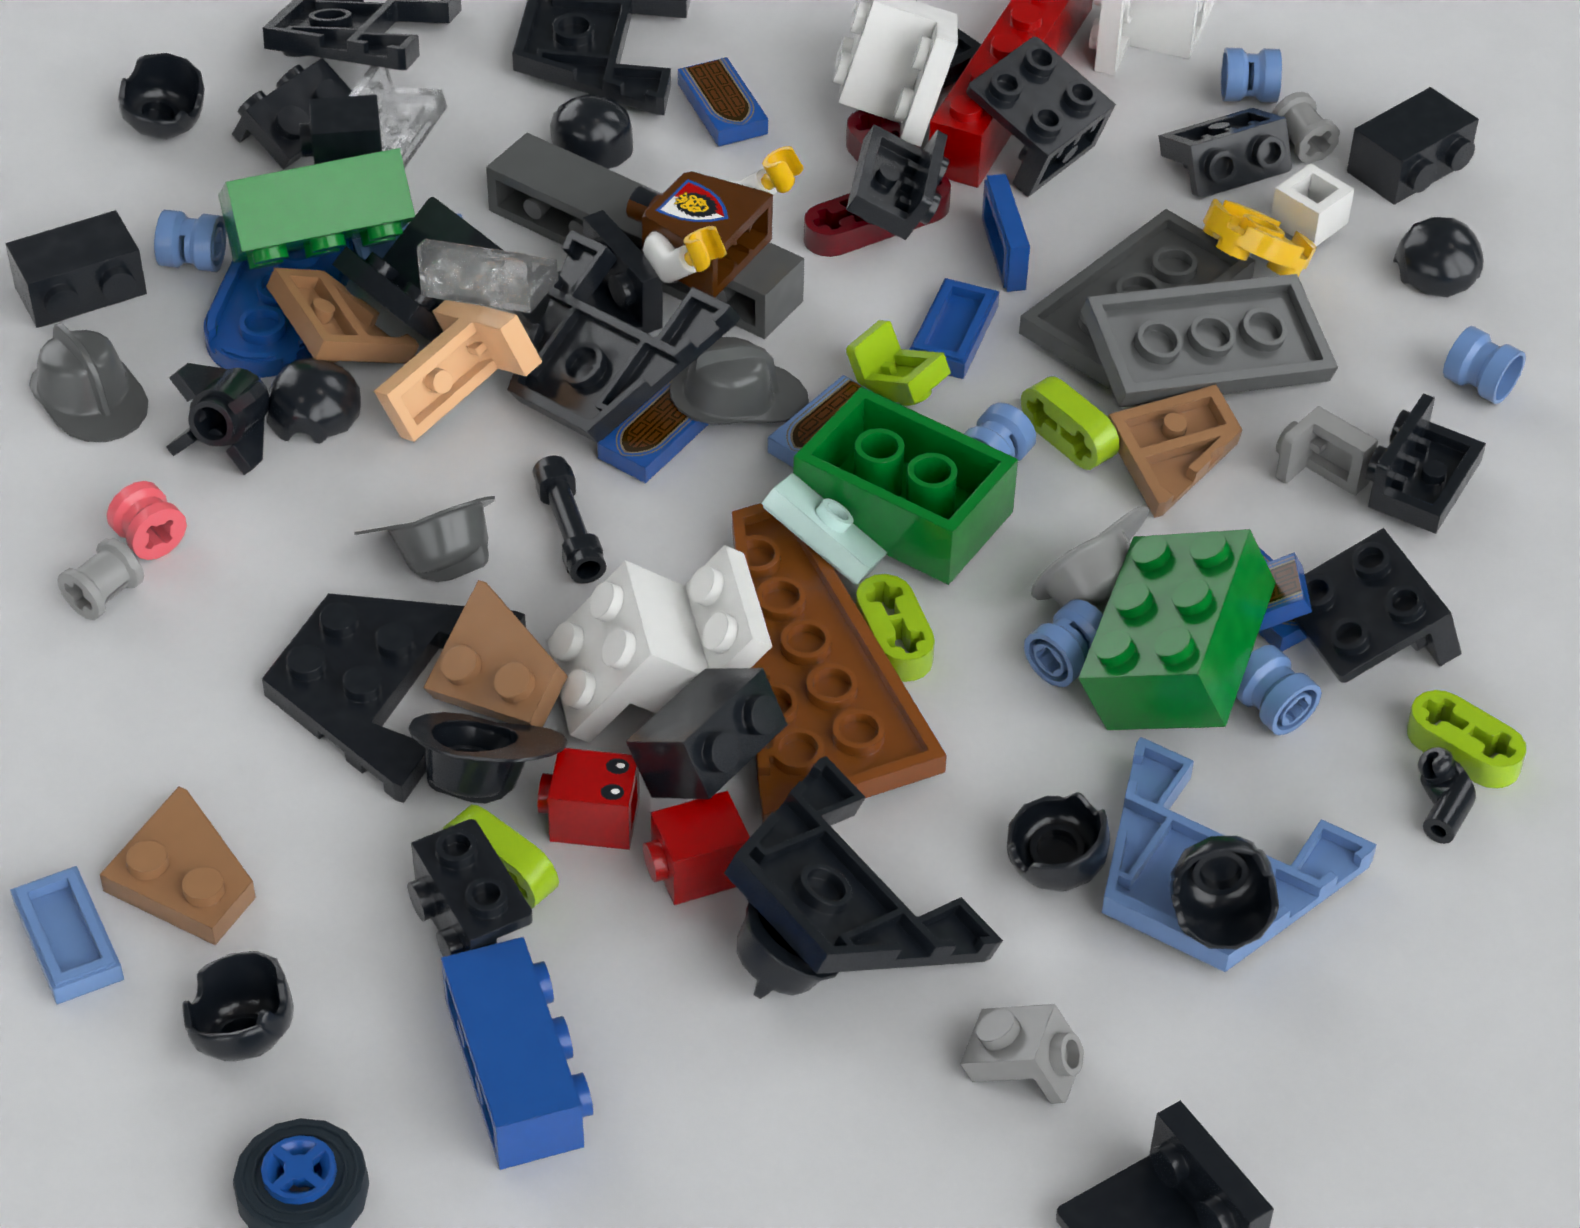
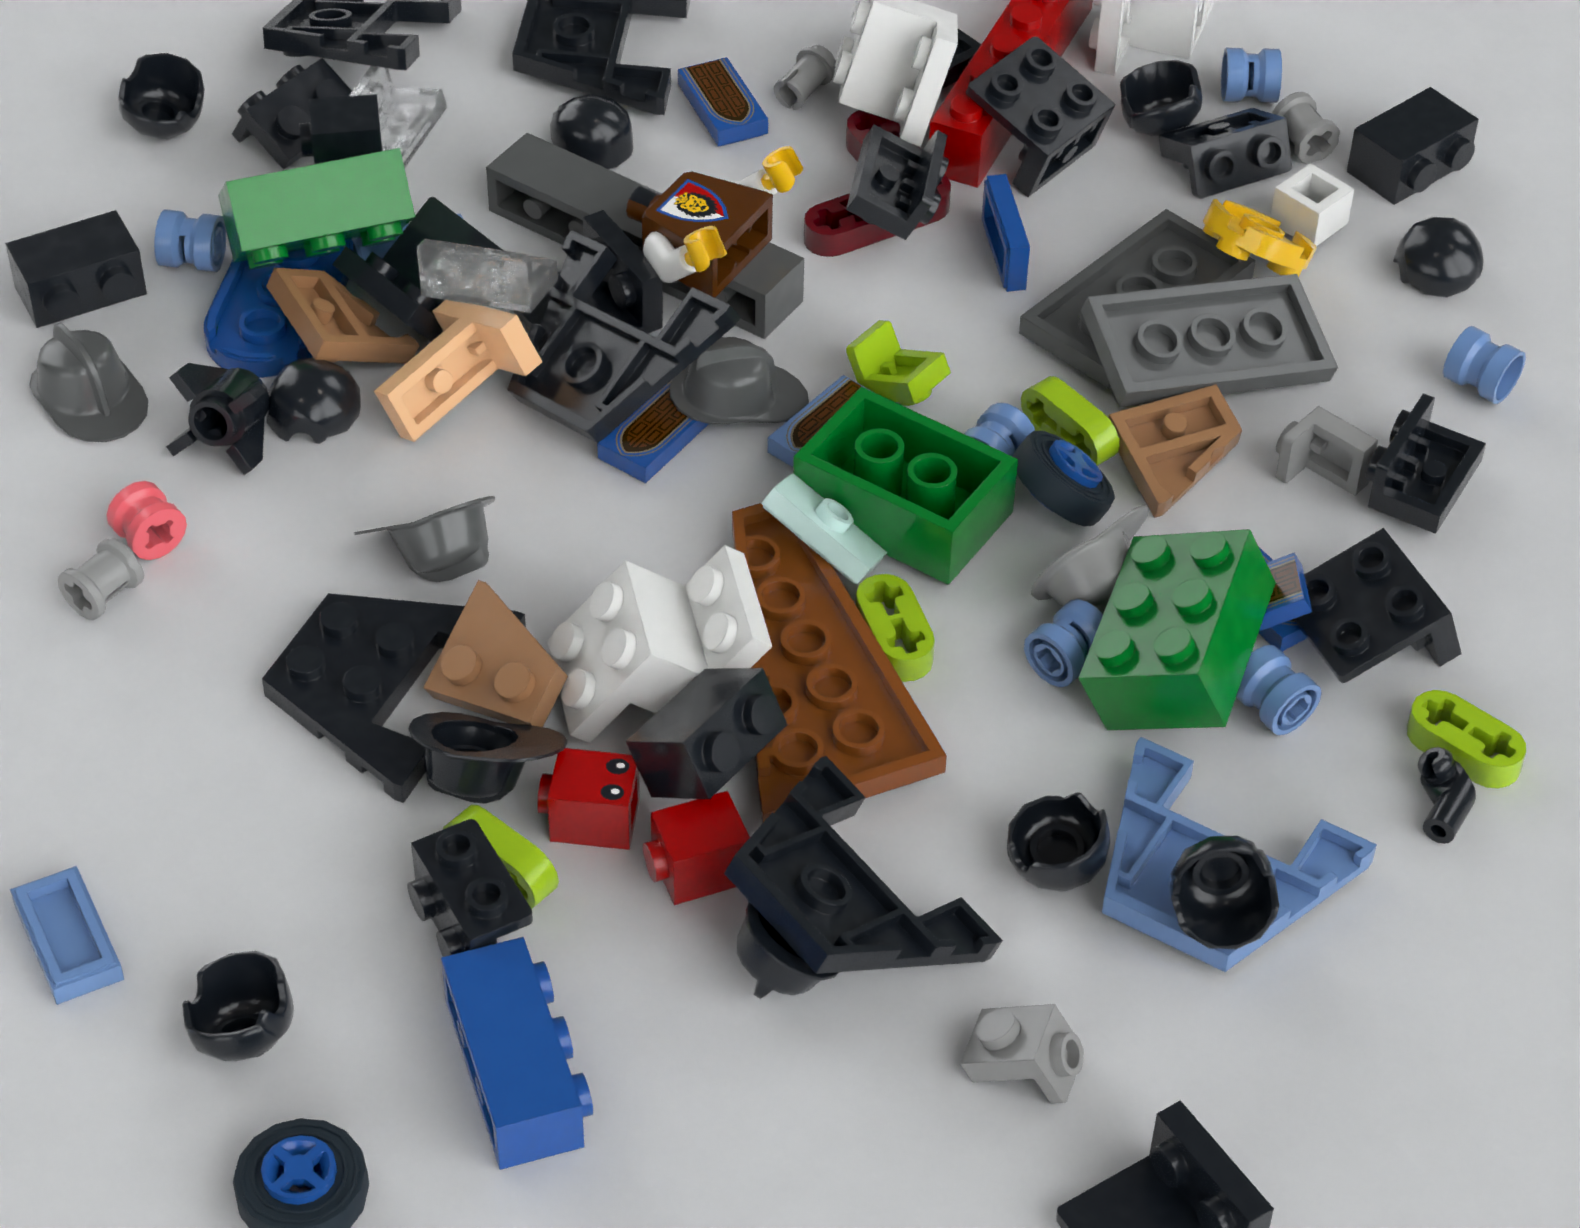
(181, 871): medium nougat wing -> none
(580, 550): black bar -> none
(812, 68): none -> light grey pin
(957, 323): blue tile -> none
(1063, 478): none -> black wheel
(1161, 97): none -> black hair

